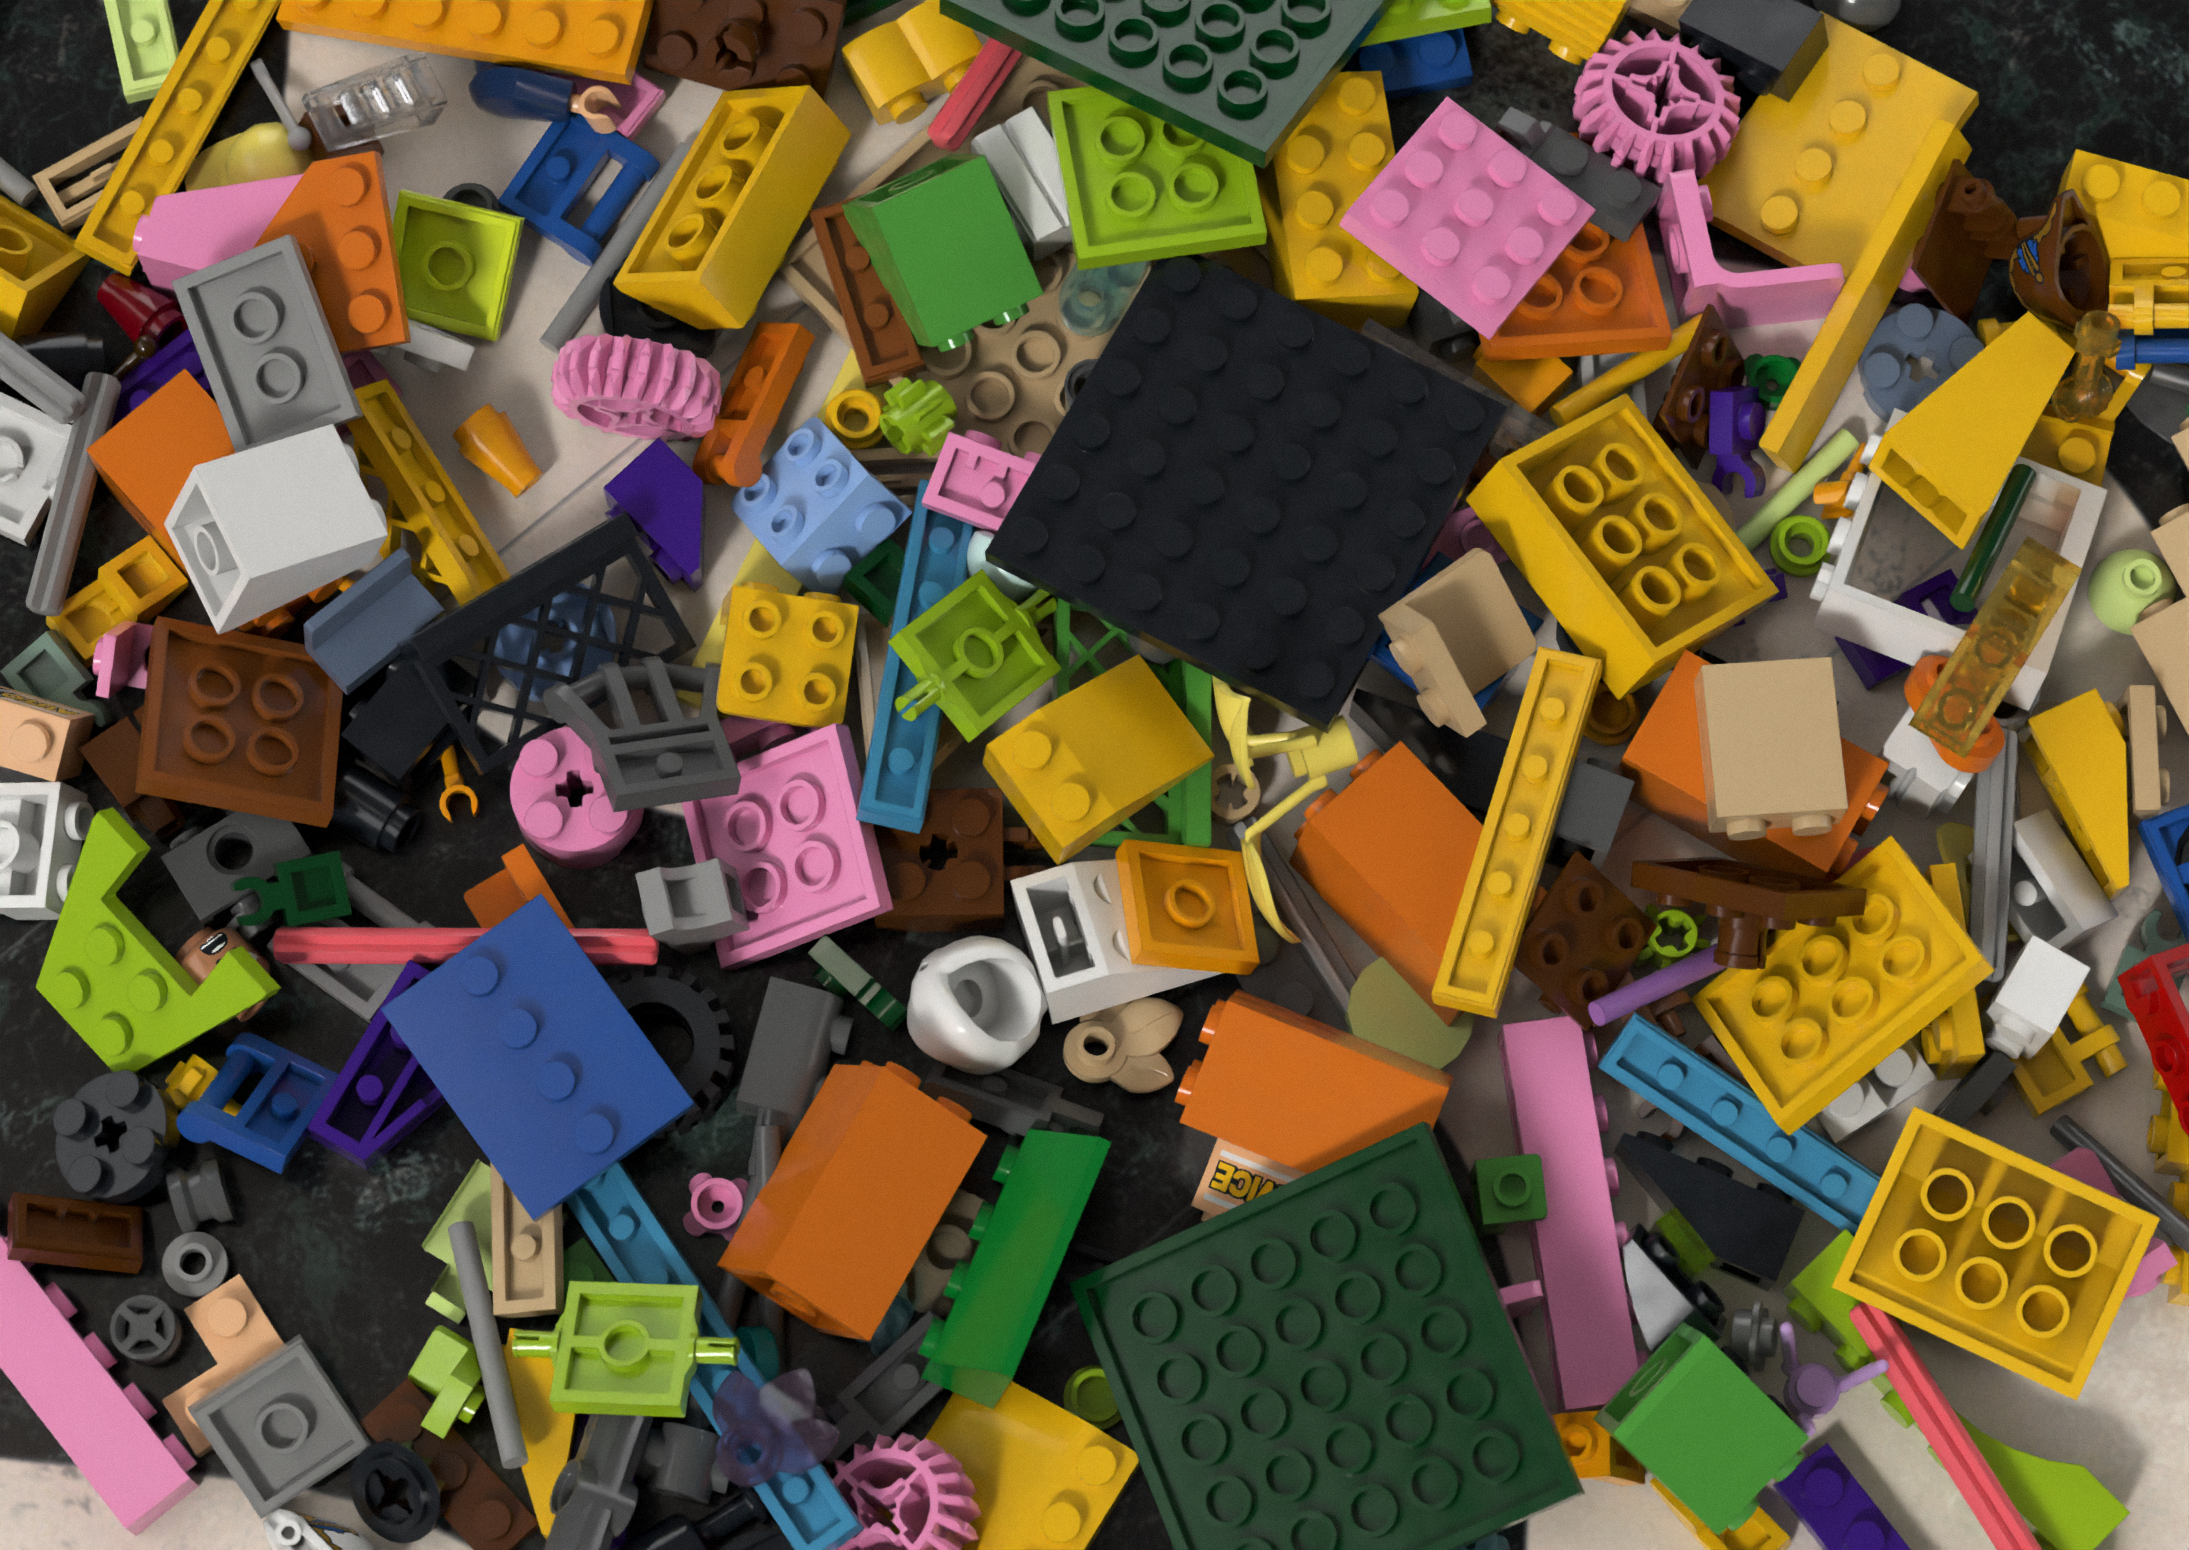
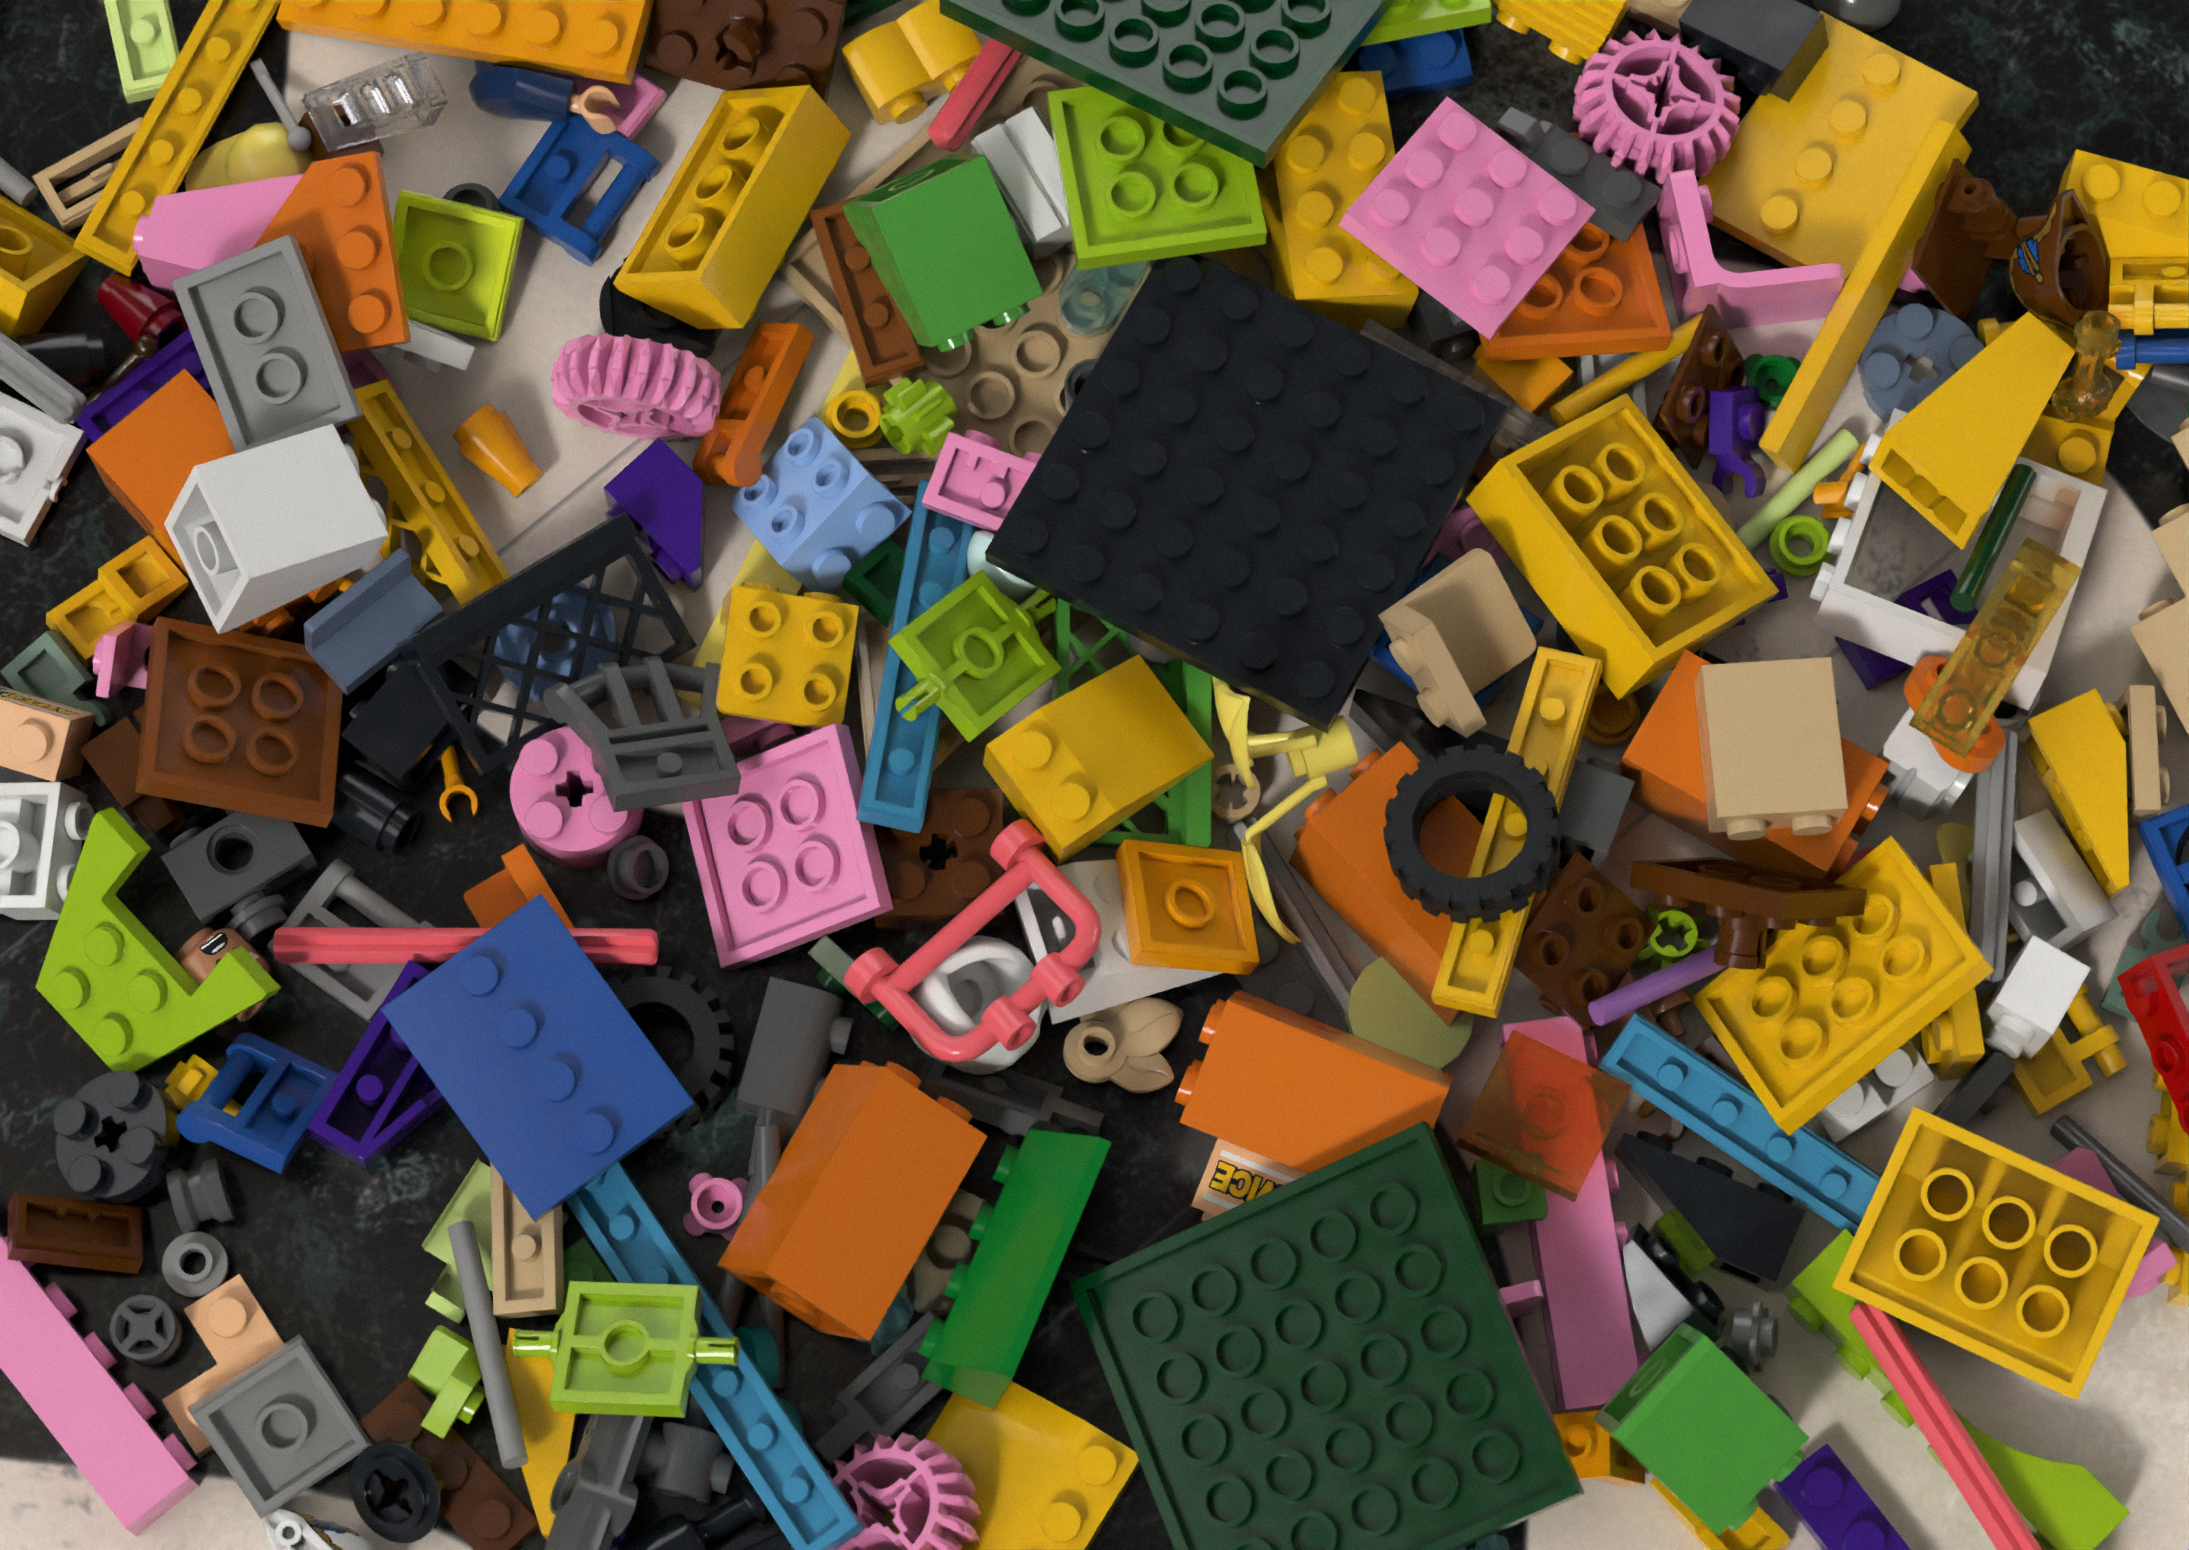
(72, 498): light grey axle -> none
(304, 890): dark green plate -> none
(611, 258): light grey bar -> none
(637, 867): none -> dark grey plate
(692, 904): light grey brick -> none
(774, 1418): clear purple plate -> none
(1007, 1019): none -> coral bar
(1091, 1398): lime plate -> none
(1472, 771): none -> black tyre
(1543, 1115): none -> clear orange plate
(1814, 1387): lavender plant -> none
(2127, 585): yellowish green brick -> none

